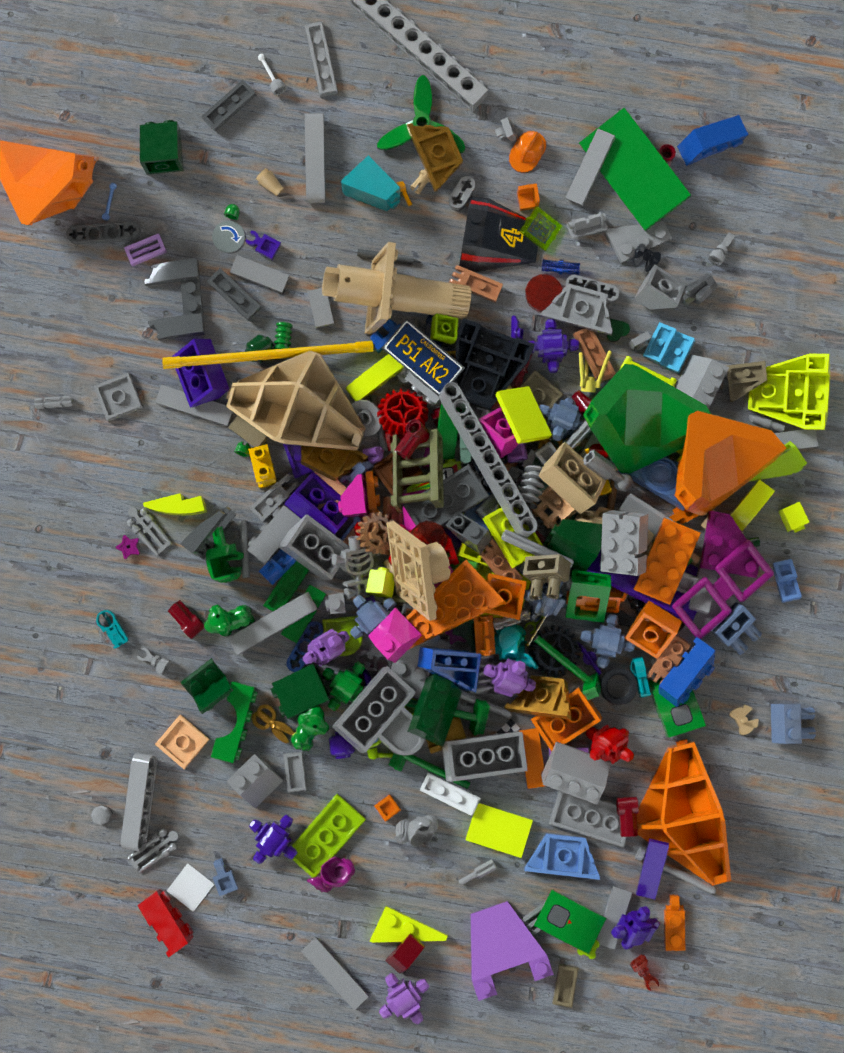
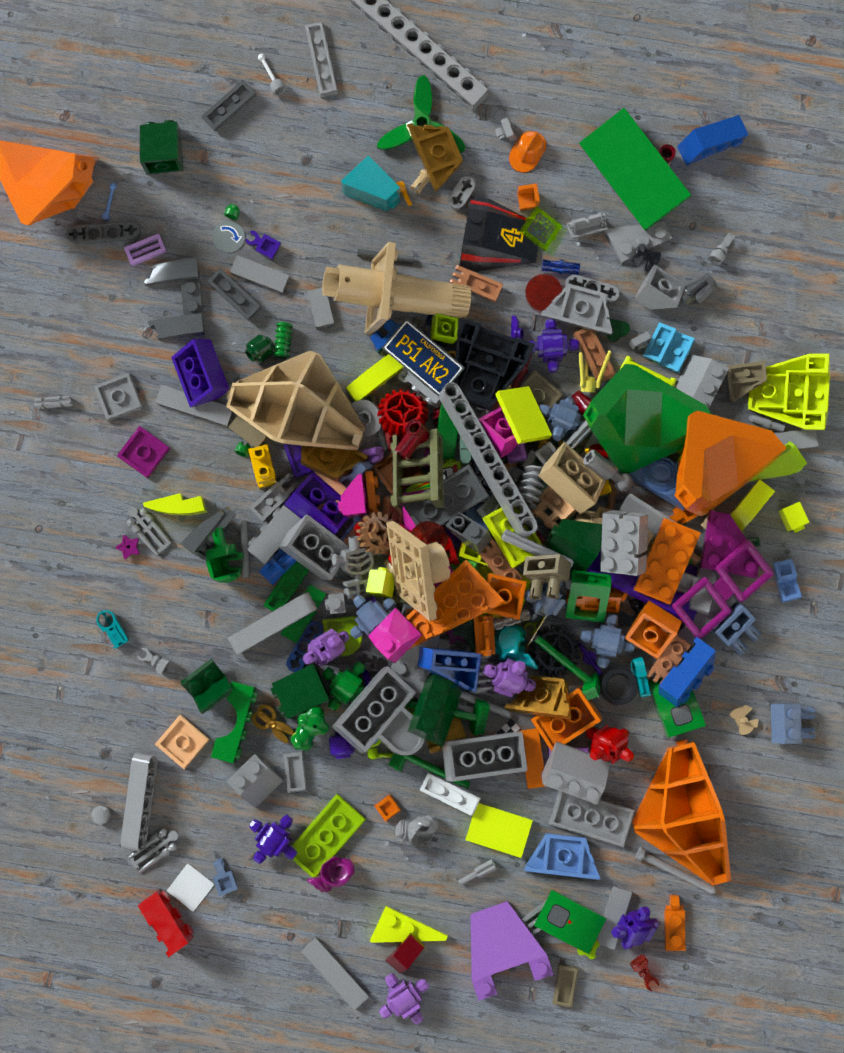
(143, 452): none -> magenta tile
(178, 362): yellow piece -> none
(189, 623): dark red piece -> none
(223, 621): green animal -> none
(269, 181): tan cone -> none
(315, 158): light grey beam -> none
(590, 167): light grey tile -> none
(627, 811): dark red piece -> none
(652, 869): dark purple tile -> none

